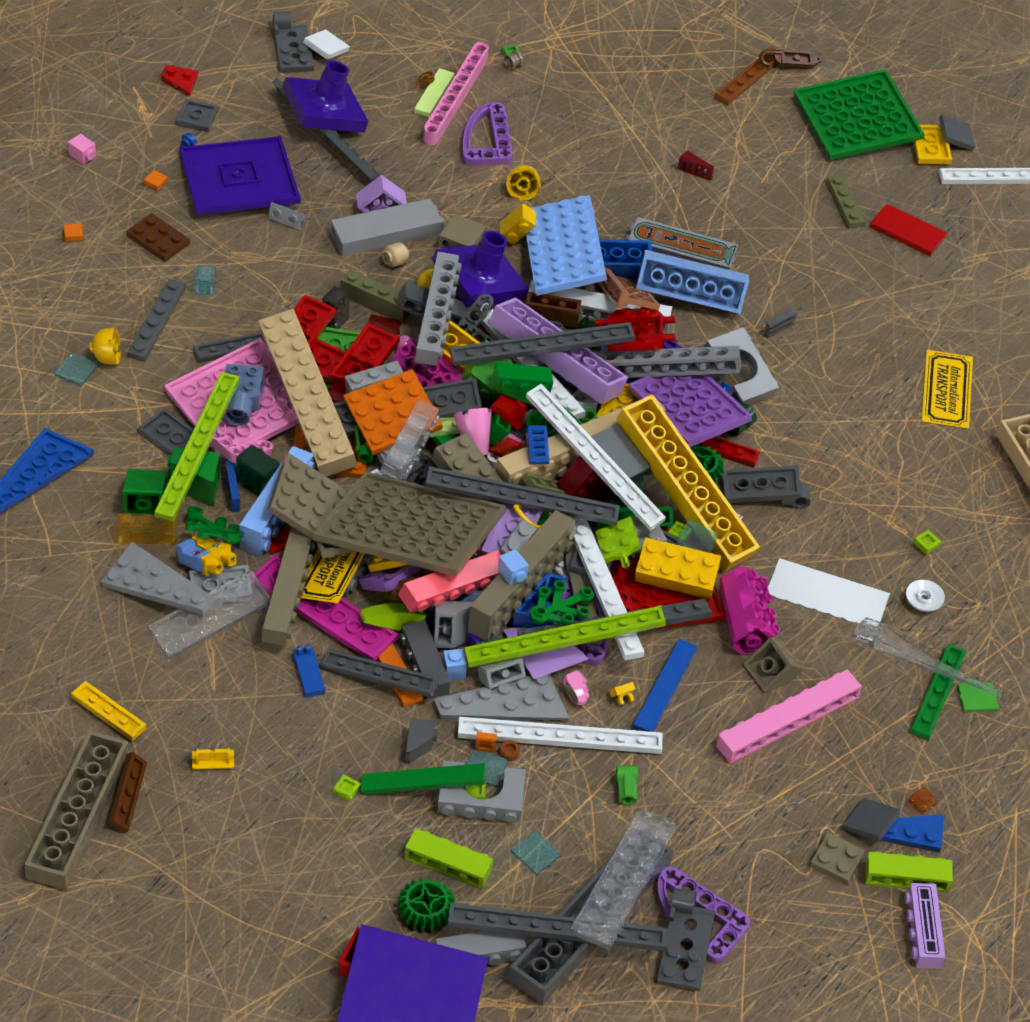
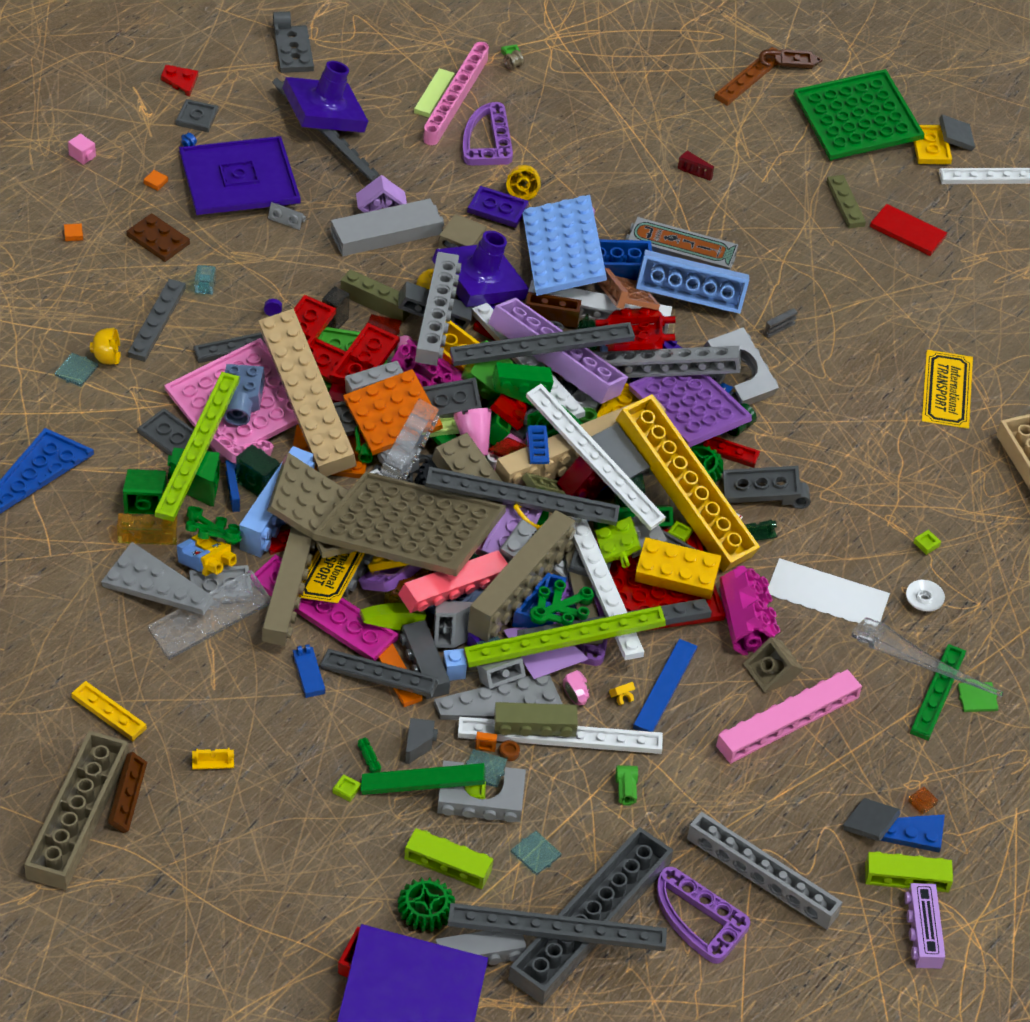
(272, 307): none -> dark purple tile
(326, 44): white tile -> none
(369, 755): none -> green axle
(395, 254): tan head -> none
(426, 79): clear orange tile -> none
(472, 326): dark grey beam -> none
(497, 206): none -> dark purple plate
(513, 567): light blue brick -> none
(518, 223): yellow brick -> none
(535, 719): none -> olive brick
(623, 880): clear plate -> none
(682, 912): dark grey hinge -> none
(697, 537): clear light blue piece -> none
(763, 530): none -> clear green hinge
(764, 870): none -> light grey brick
(837, 858): dark tan plate -> none

